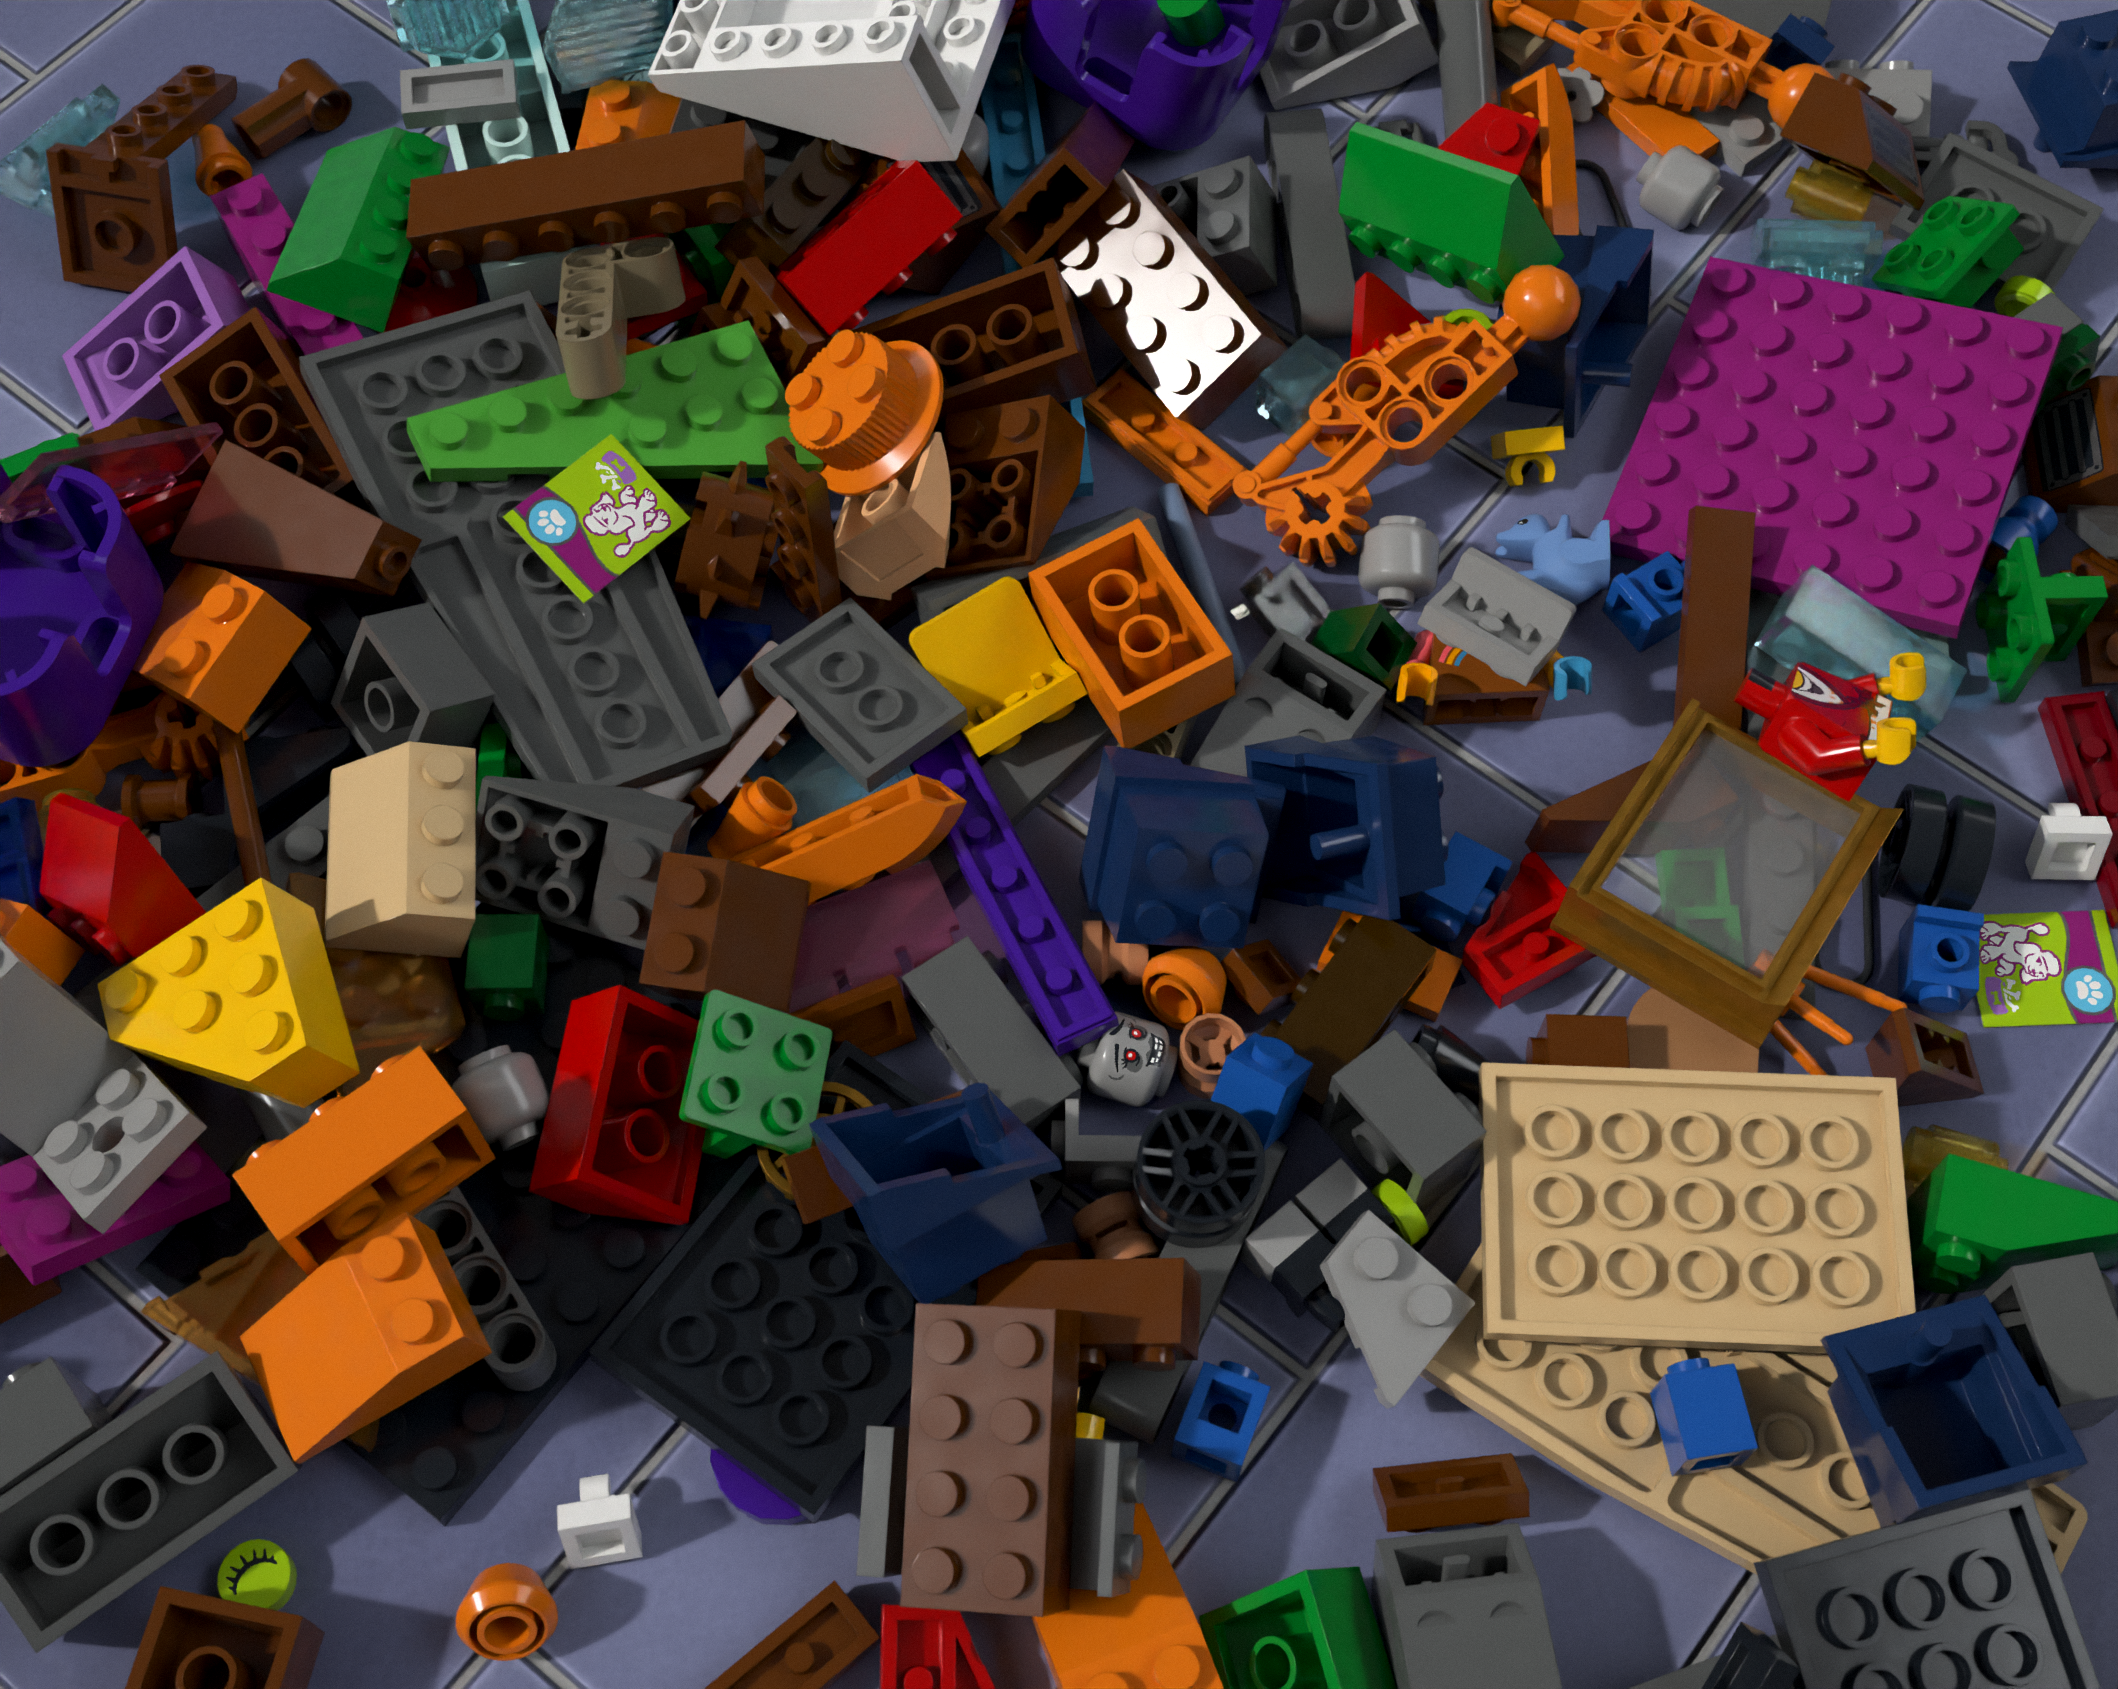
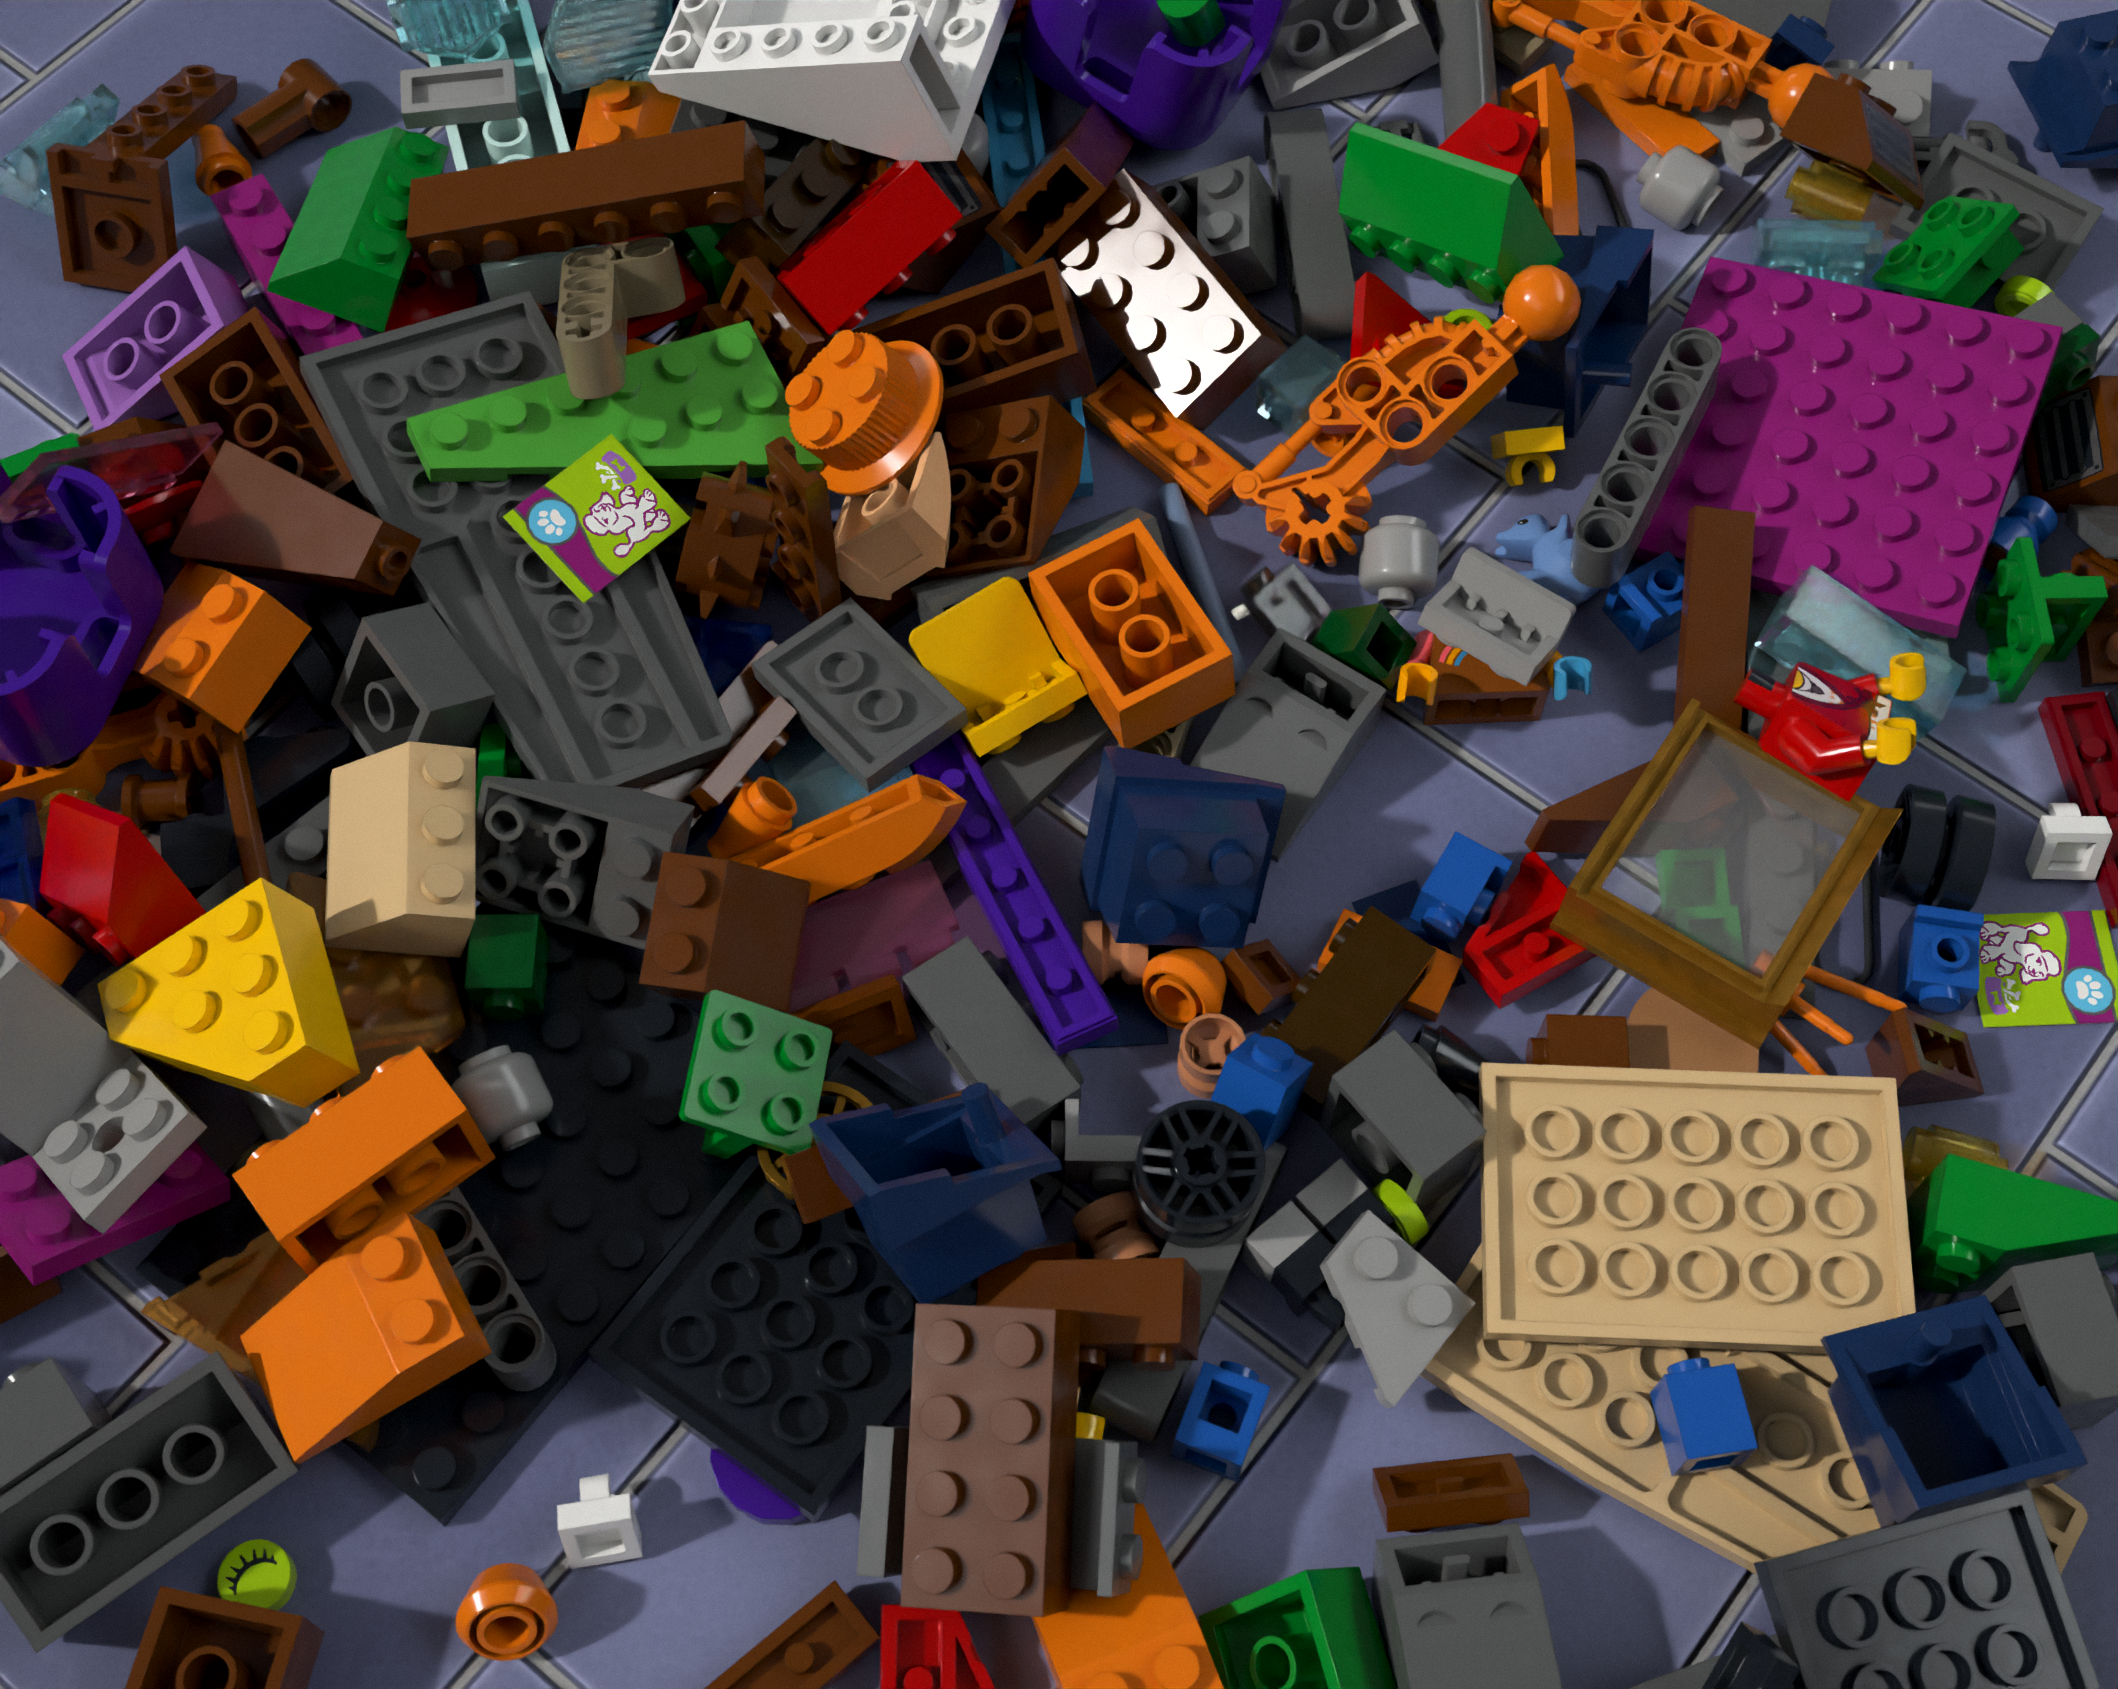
(614, 1110): red slope -> none
(1129, 1061): light grey head -> none
(1353, 823): dark blue piece -> none
(1588, 93): light grey plant -> none
(1645, 458): none -> dark grey beam

